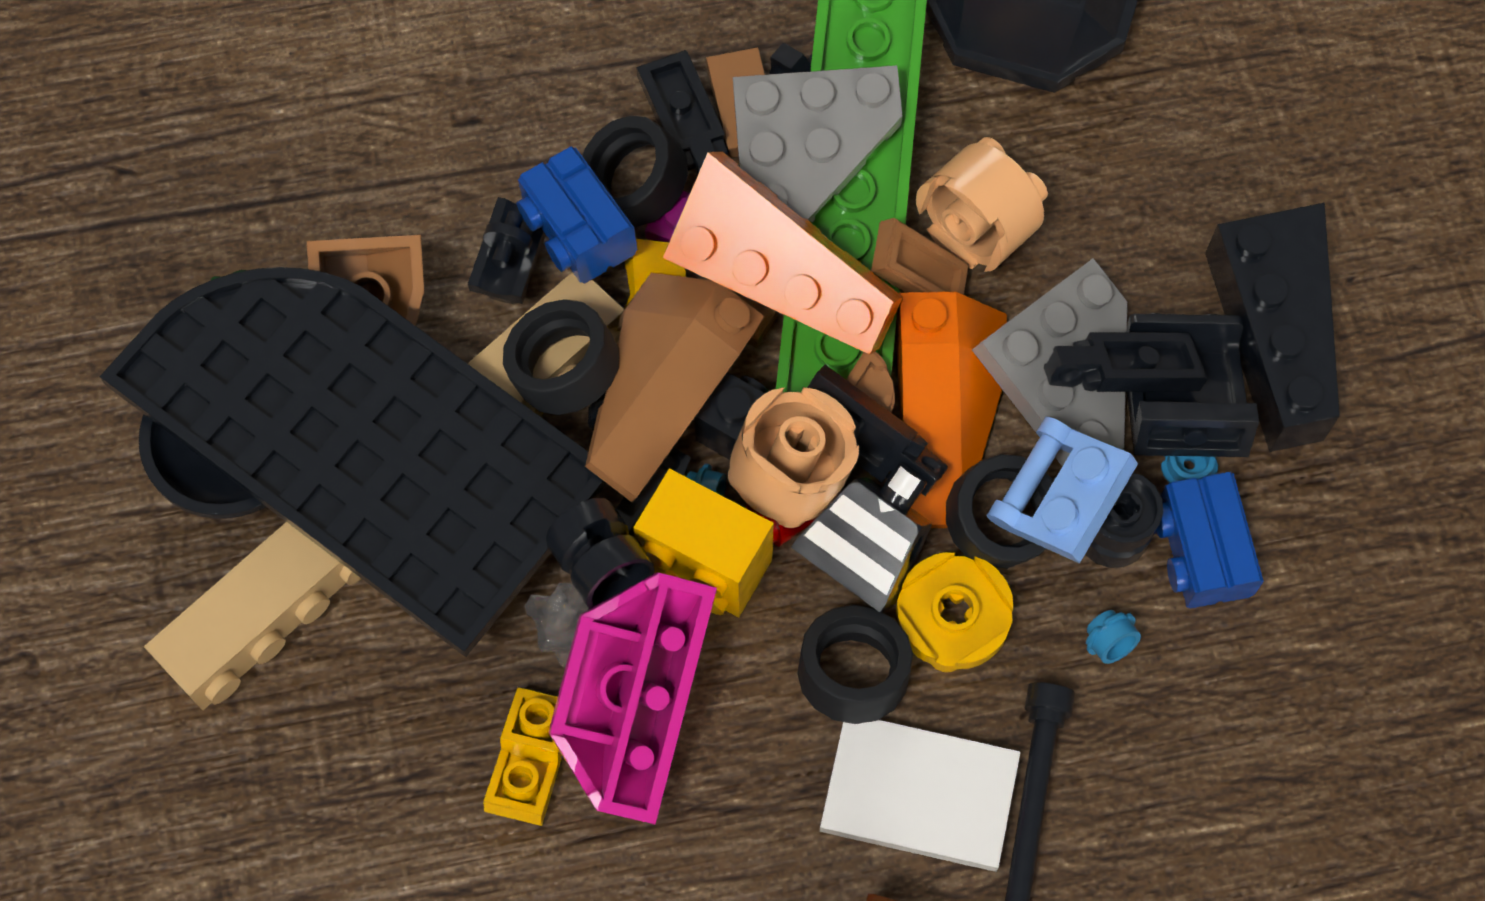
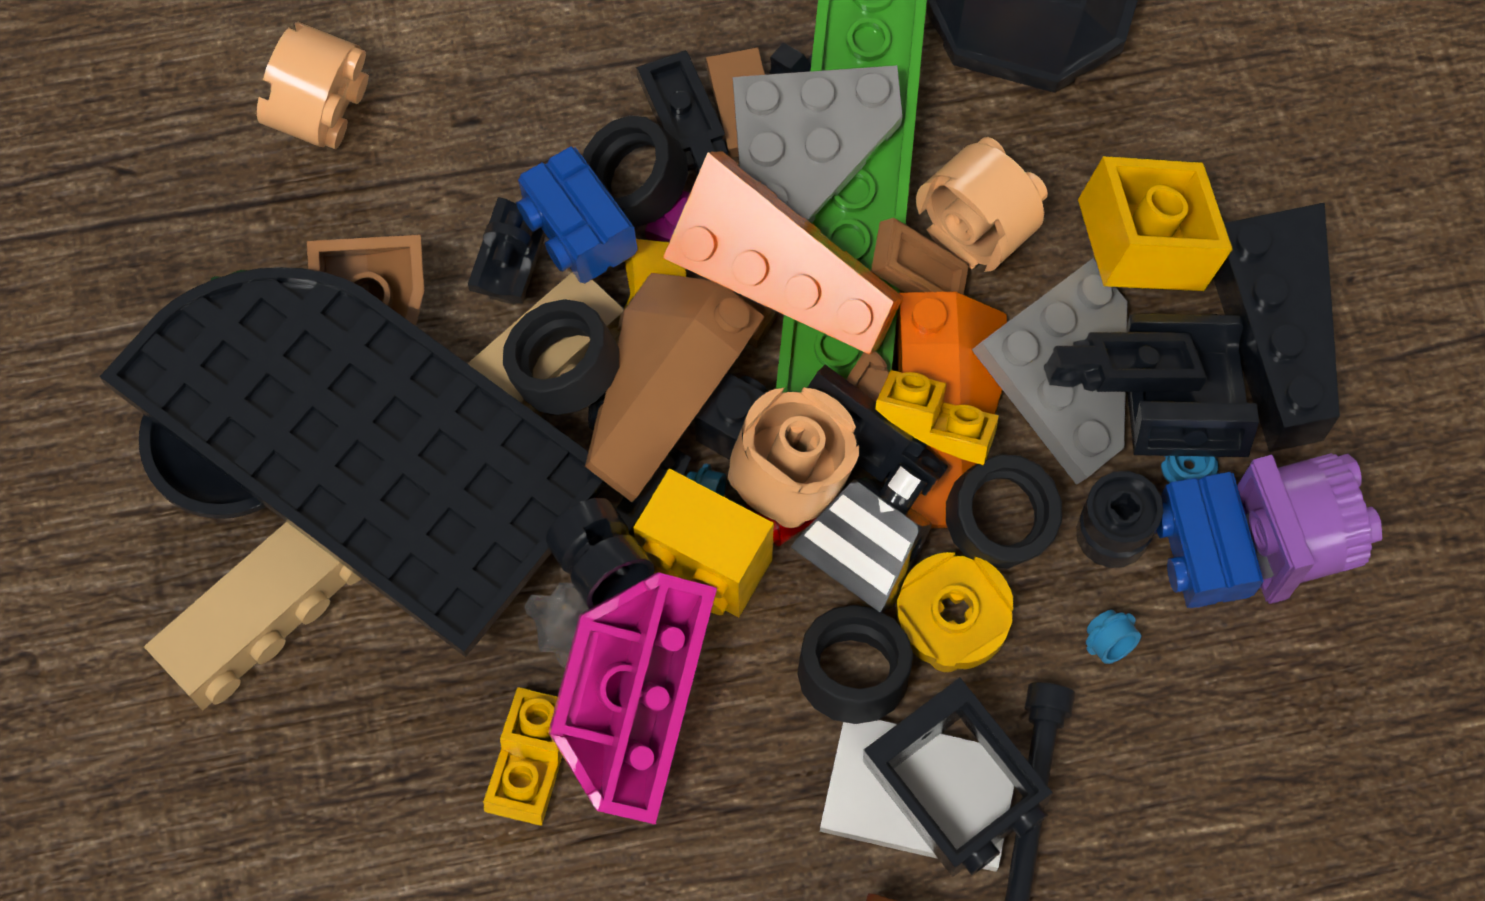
(312, 85): none -> light nougat brick
(918, 409): none -> yellow slope
(923, 726): none -> black window
(1078, 496): light blue plate -> none
(1154, 224): none -> yellow brick
(1306, 520): none -> medium lavender piece

